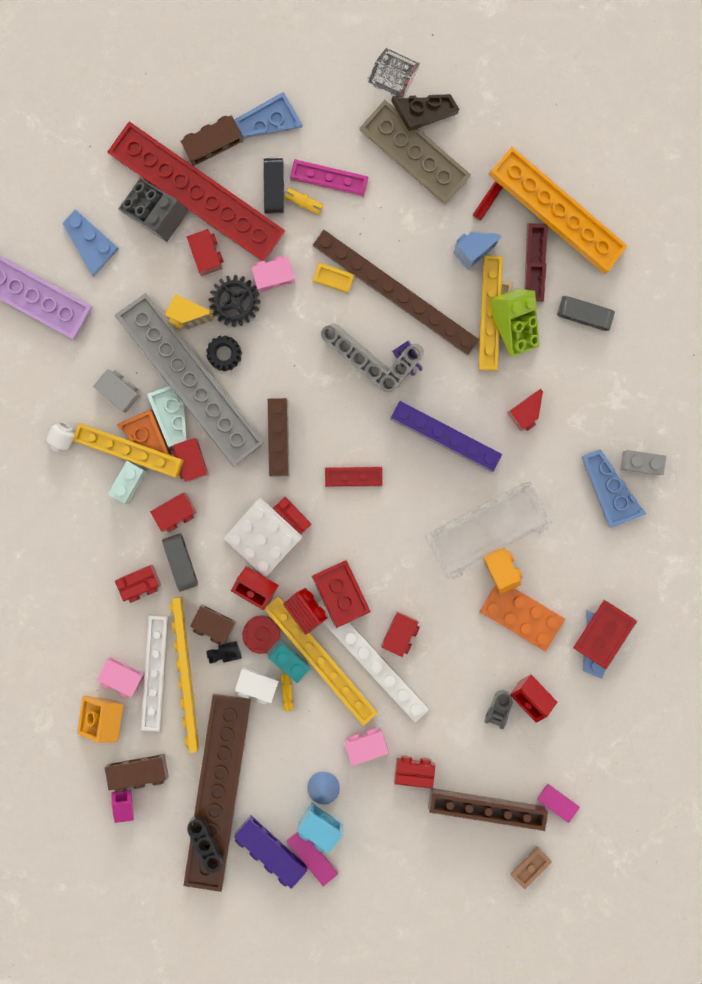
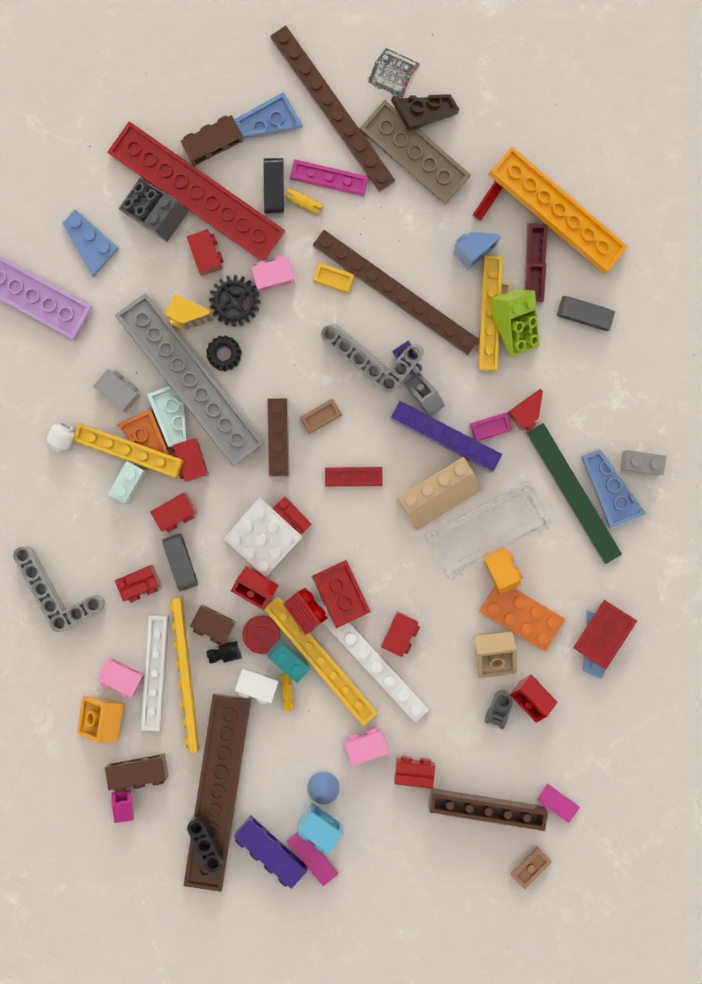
(51, 594): none -> light grey beam
(320, 416): none -> medium nougat tile
(332, 108): none -> reddish brown plate
(424, 394): none -> light grey slope
(439, 493): none -> tan slope
(491, 426): none -> dark pink tile
(495, 654): none -> tan slope
(574, 493): none -> dark green tile

